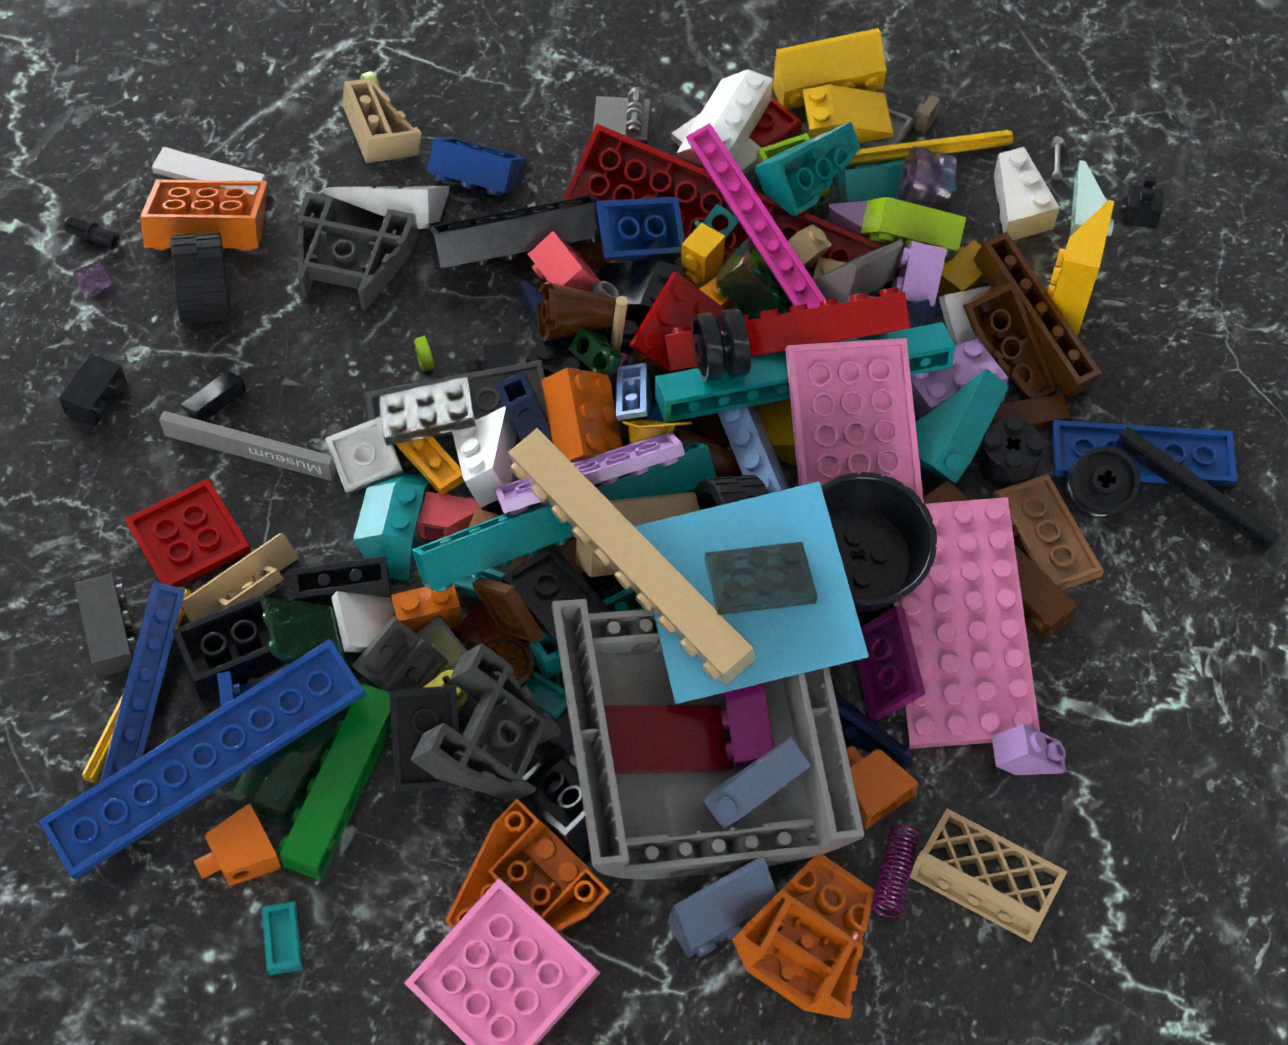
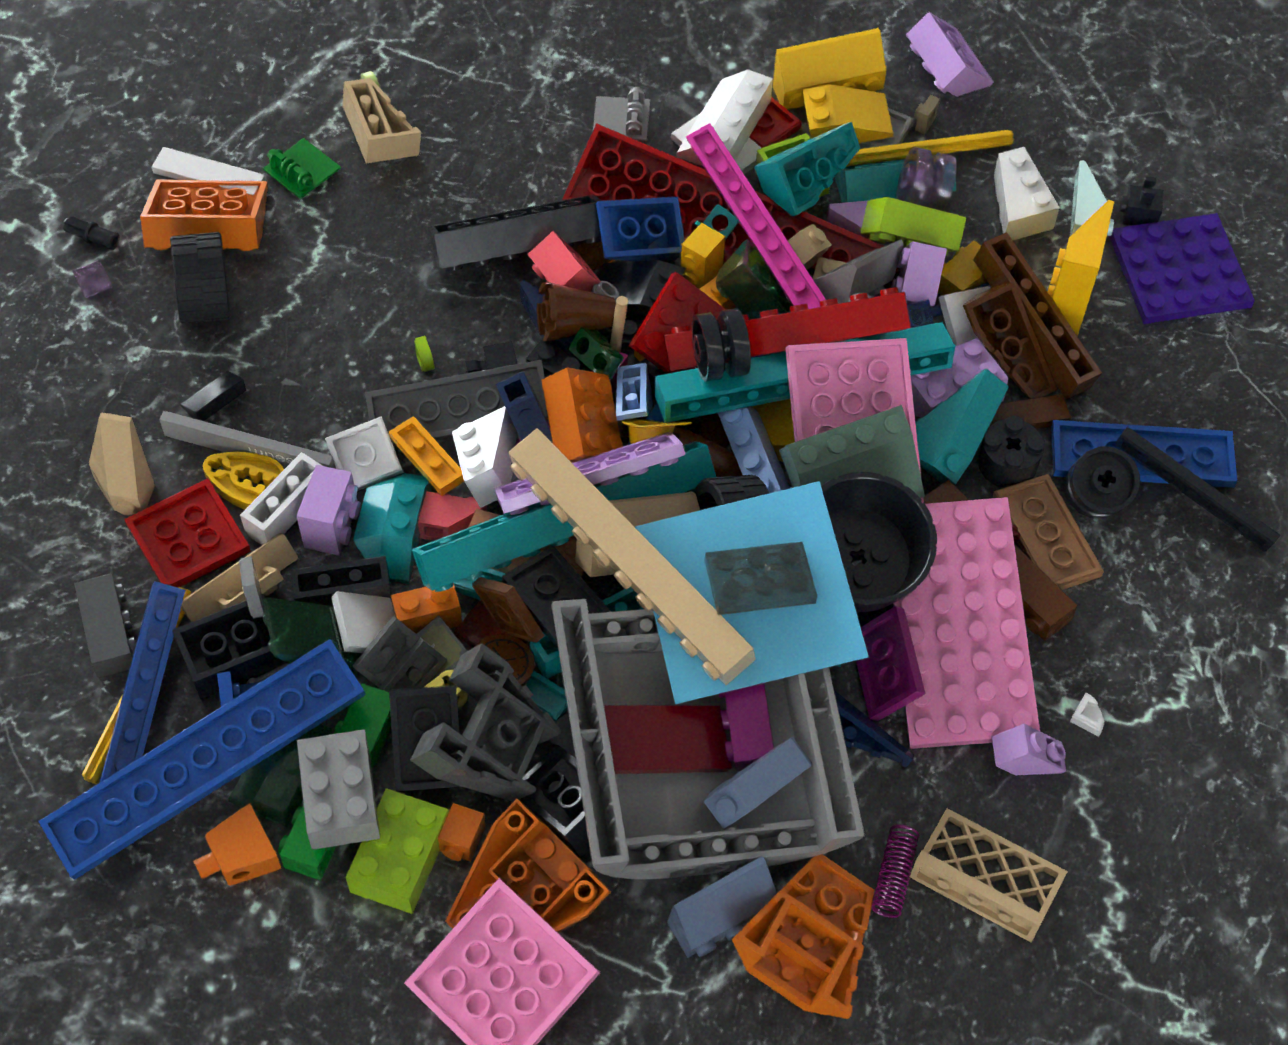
(93, 390): black brick -> none
(120, 464): none -> tan wedge
(237, 466): none -> yellow piece
(251, 587): none -> light grey tile
(279, 503): none -> white brick
(282, 938): teal tile -> none
(300, 167): none -> green hinge
(328, 510): none -> lavender brick
(338, 789): none -> light grey brick
(349, 253): dark grey wedge -> none
(399, 862): none -> lime brick
(423, 201): white wedge -> none
(426, 411): clear smoke plate -> none
(461, 833): none -> orange brick
(475, 165): blue slope -> none
(871, 444): none -> sand green slope
(879, 785): orange torso -> none
(947, 56): none -> lavender slope
(1057, 143): light grey hinge -> none
(1089, 715): none -> white tile
(1181, 268): none -> dark purple plate

